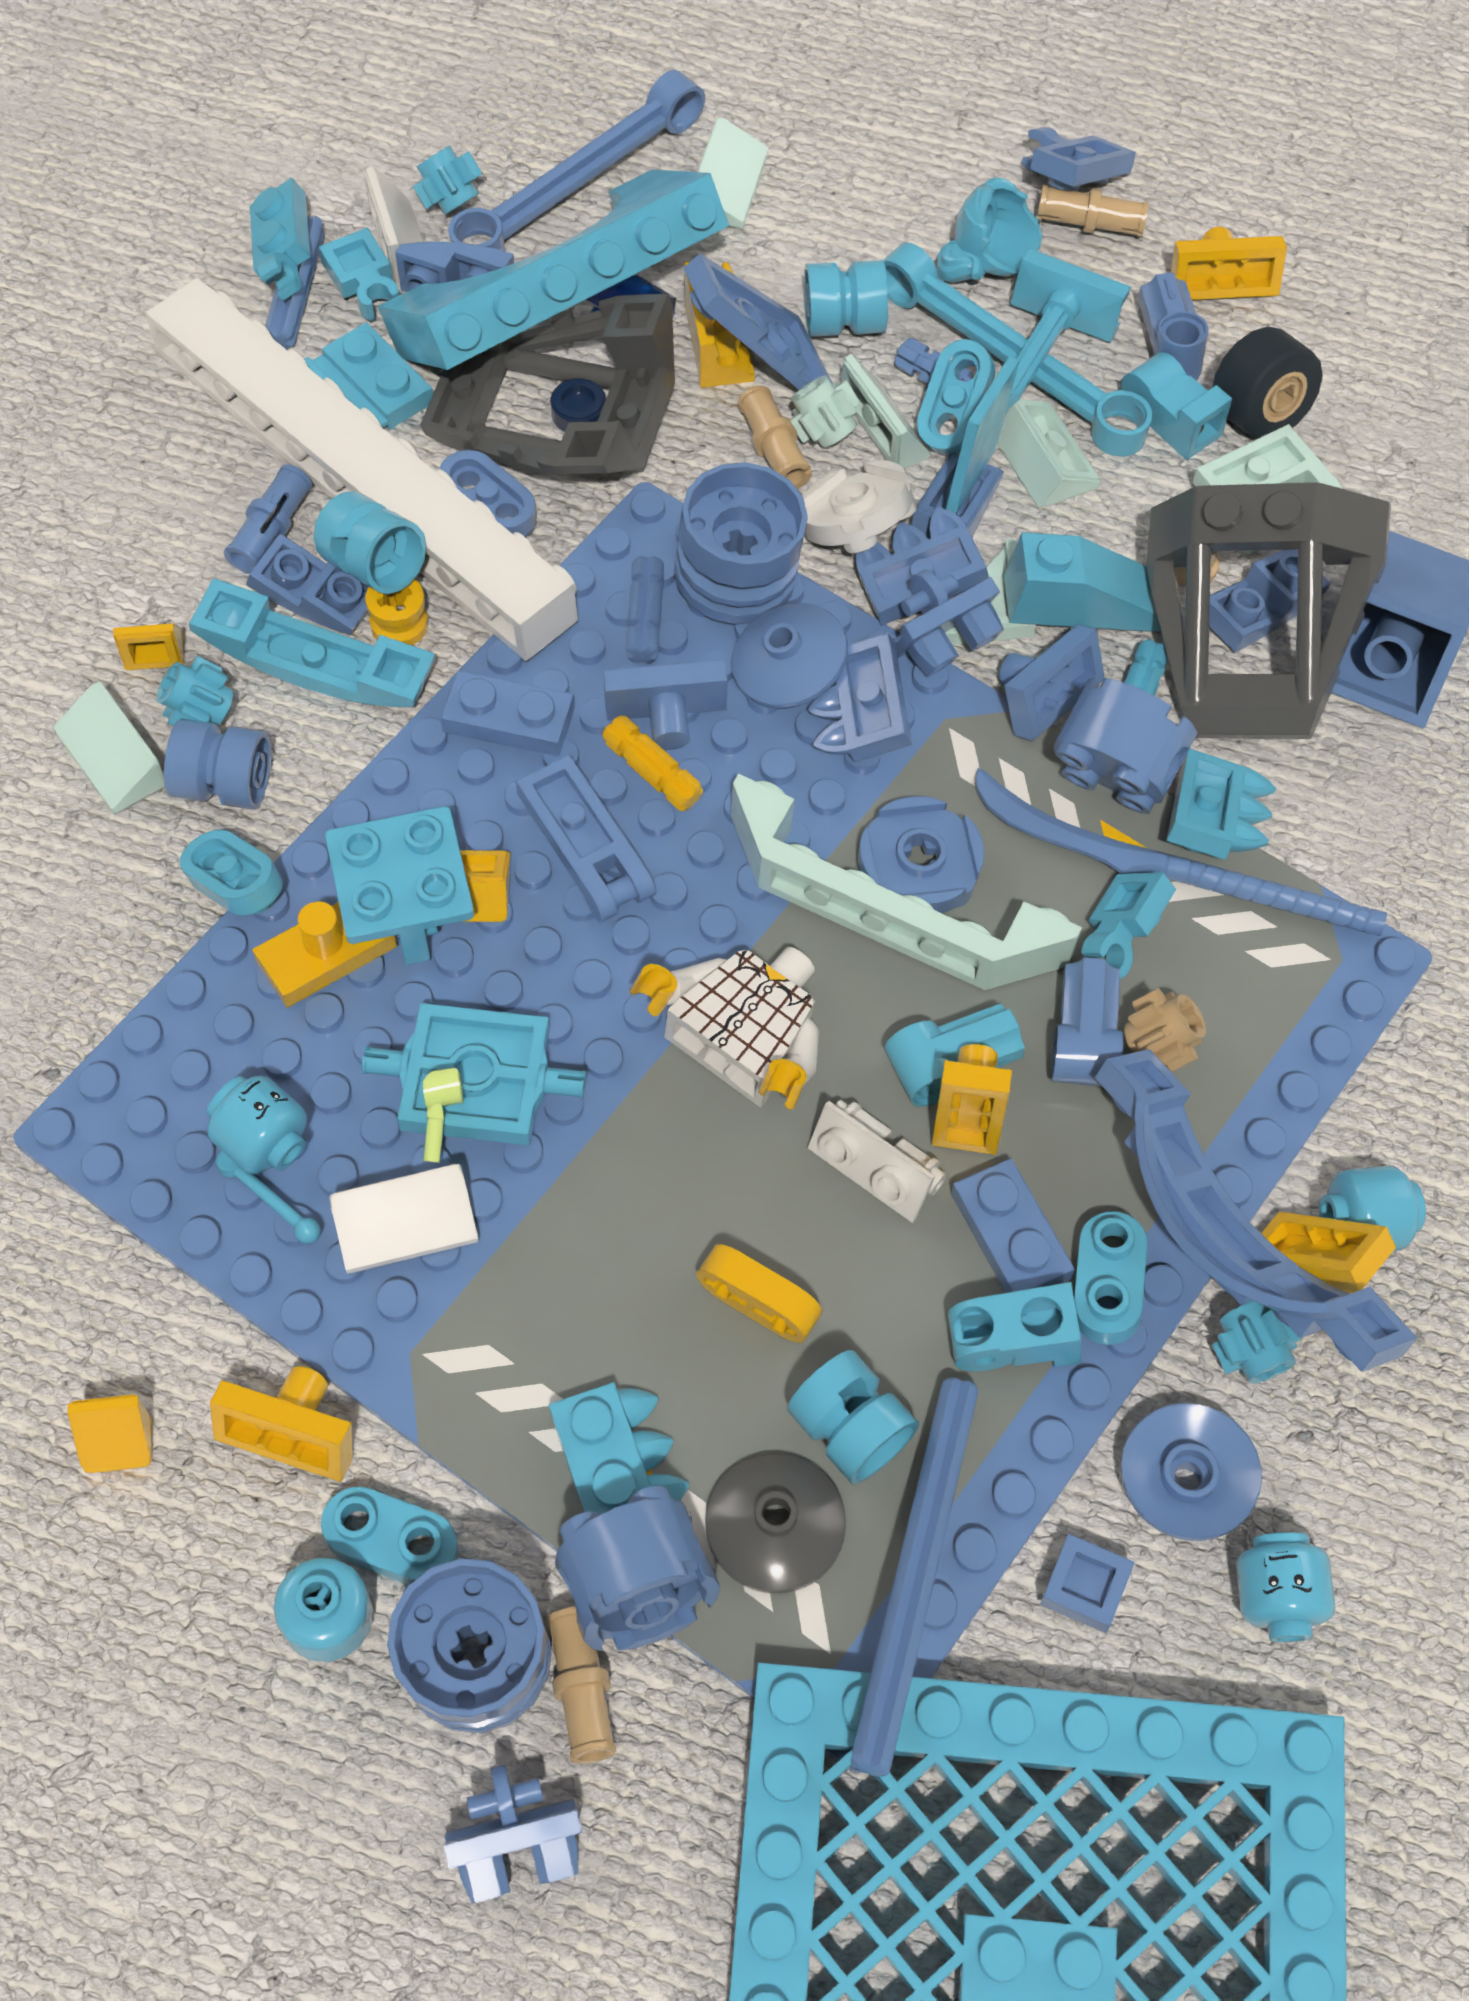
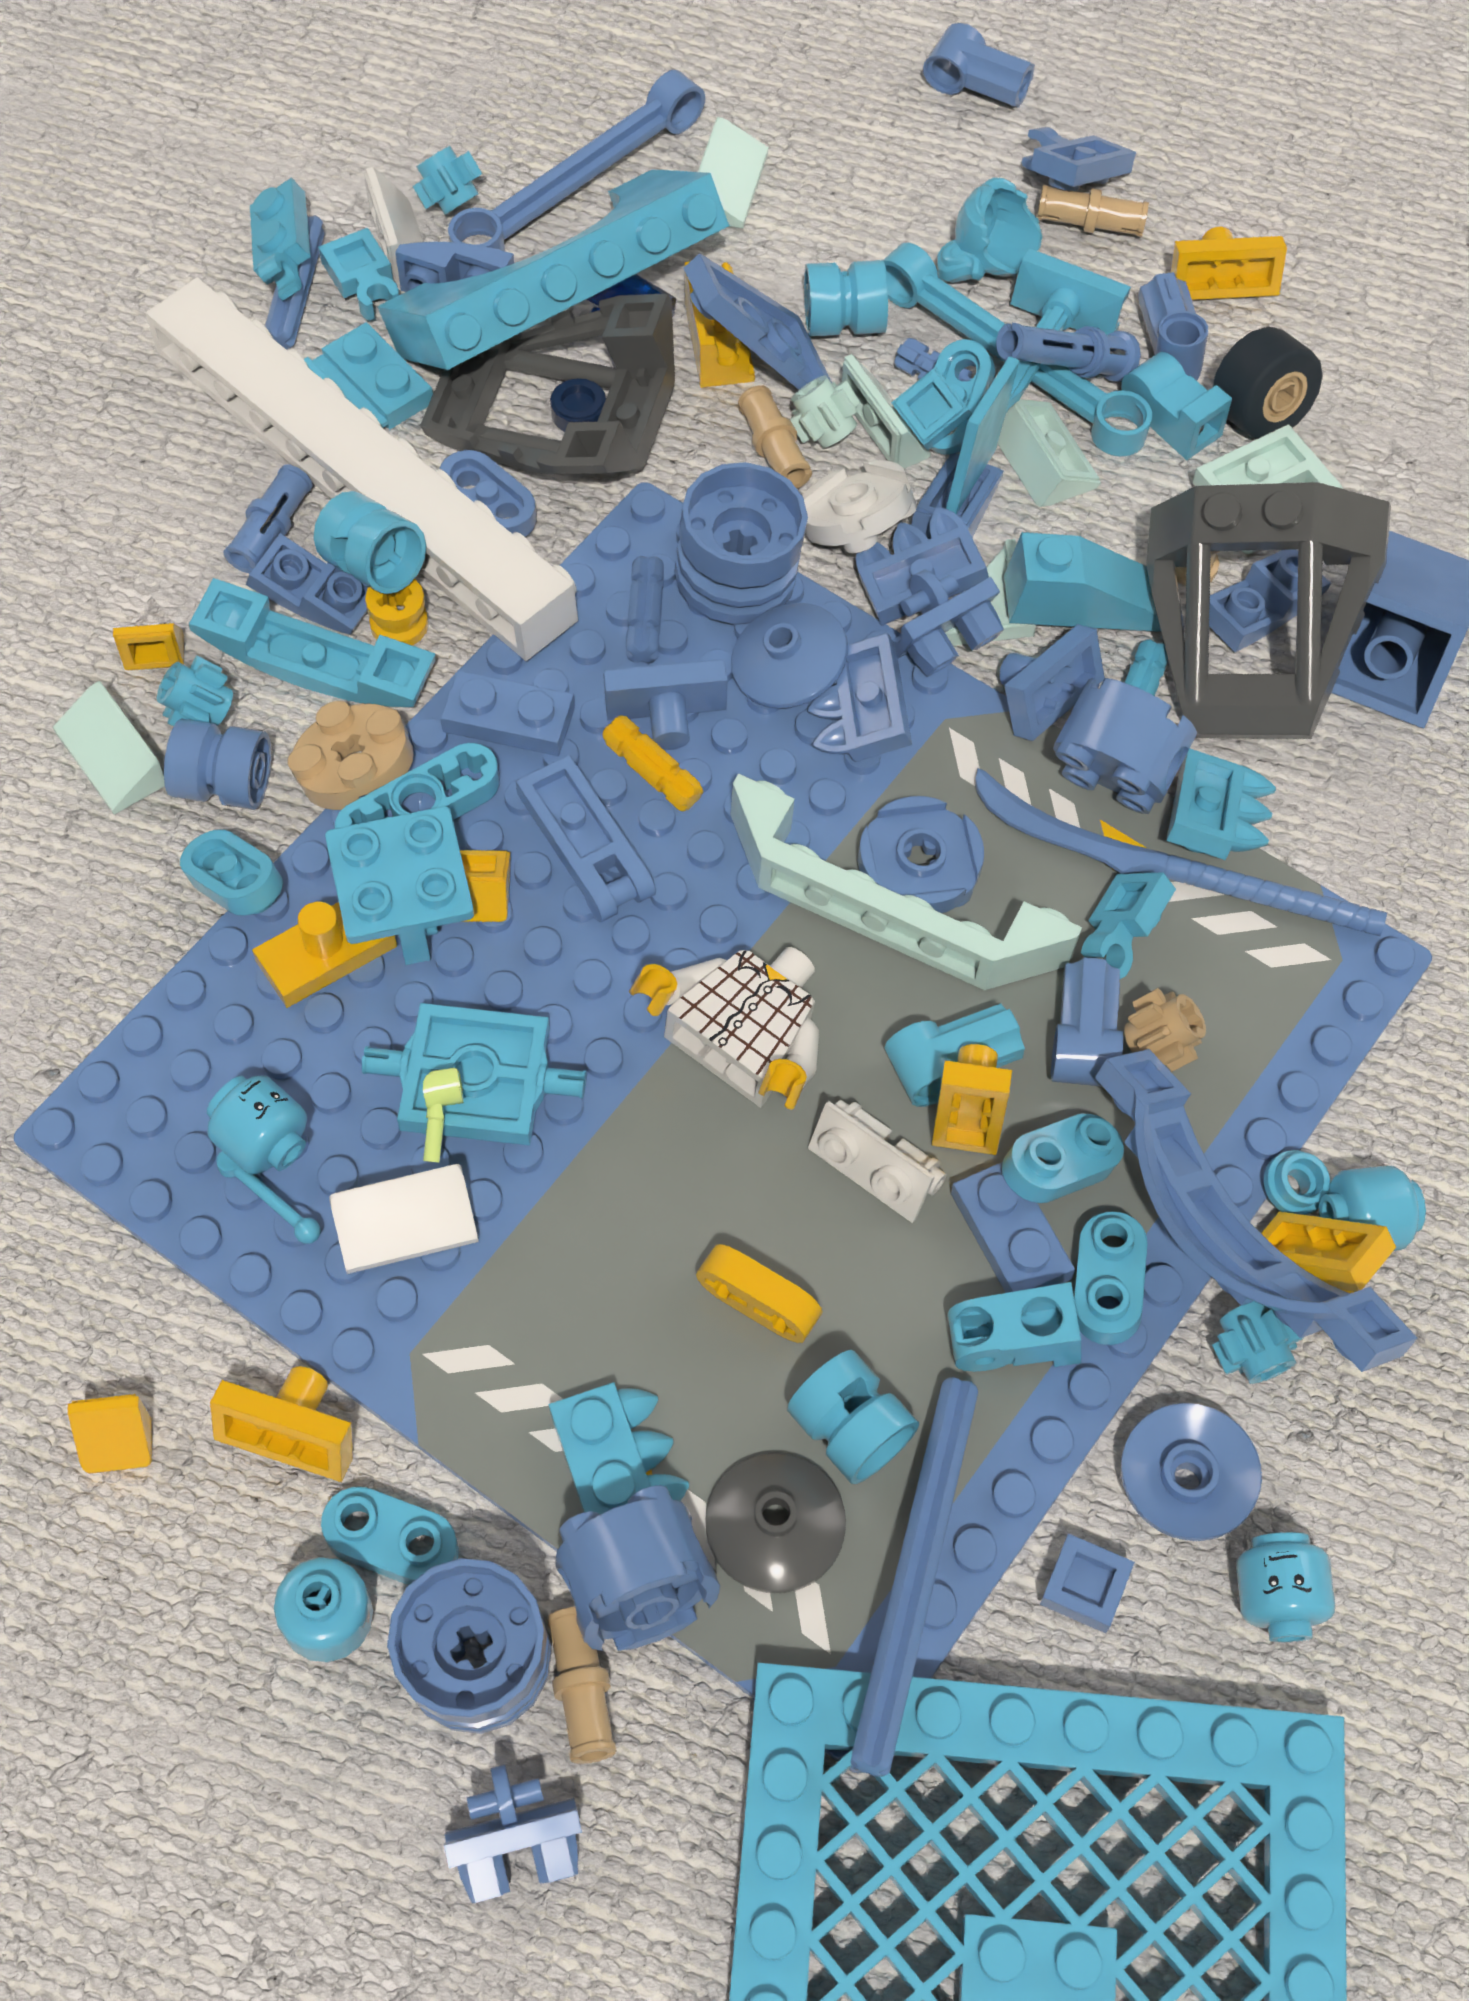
(340, 730): none -> tan plate
(426, 779): none -> medium azure beam
(931, 408): none -> medium azure tile
(965, 61): none -> medium blue piece
(1076, 1155): none -> medium azure plate
(1084, 351): none -> medium blue pin
(1310, 1175): none -> medium azure plate

